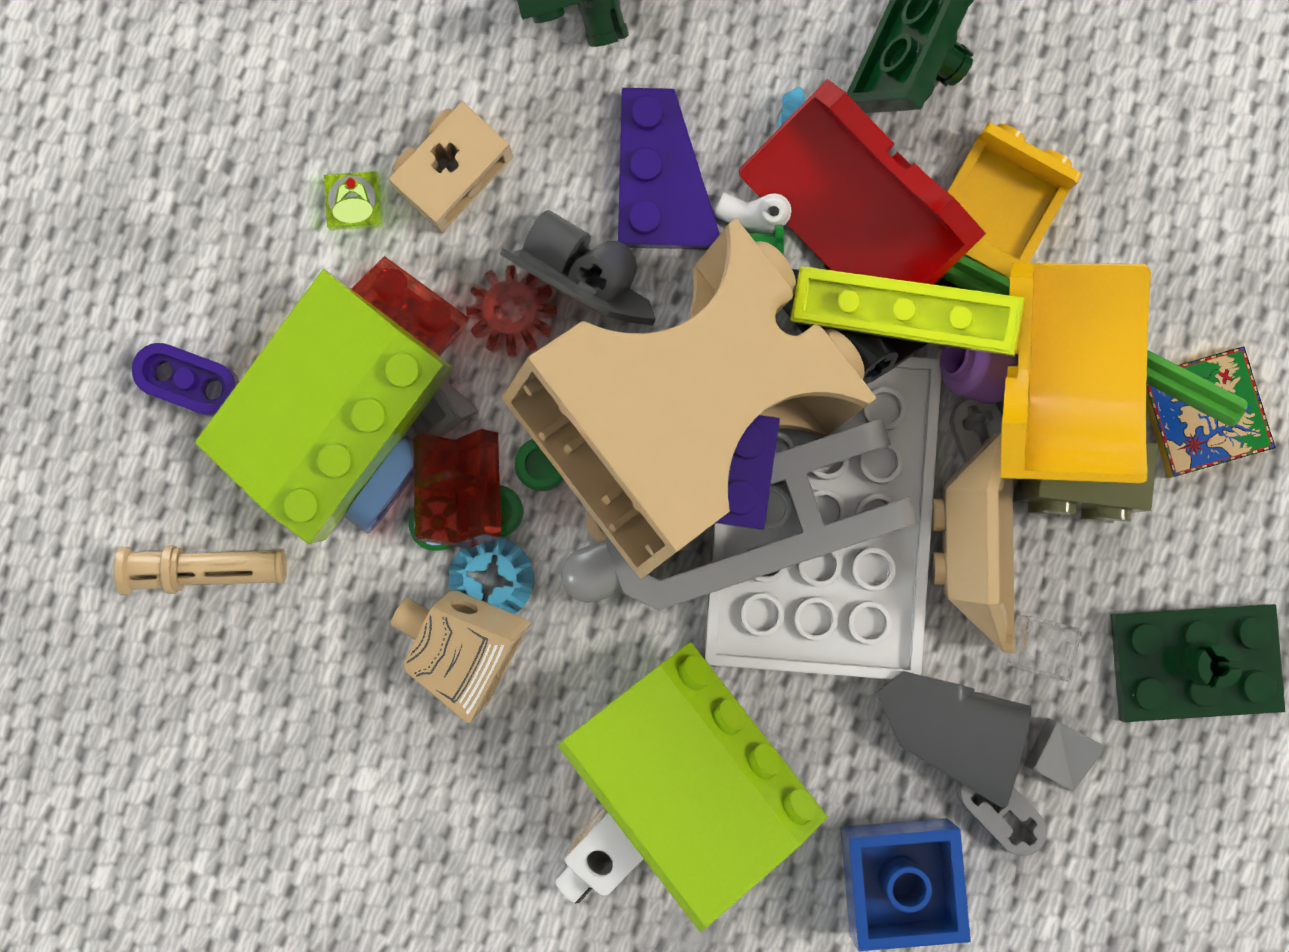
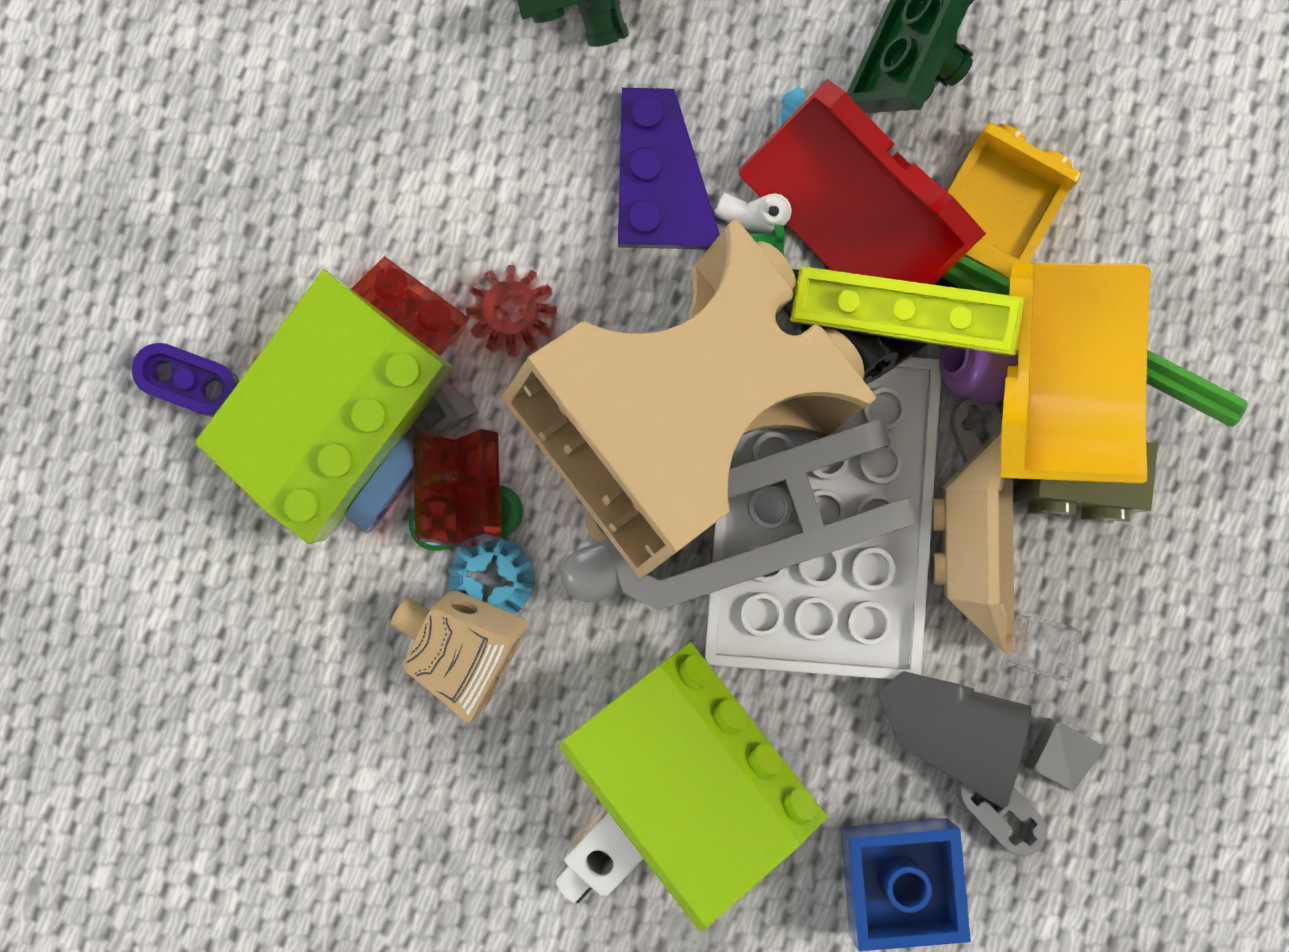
(174, 568): tan pin -> none
(353, 200): tile -> none
(442, 194): tan brick -> none
(535, 468): green tile -> none
(596, 277): dark grey panel -> none
(752, 474): dark purple plate -> none
(1197, 441): tile -> none
(1197, 663): dark green plate -> none

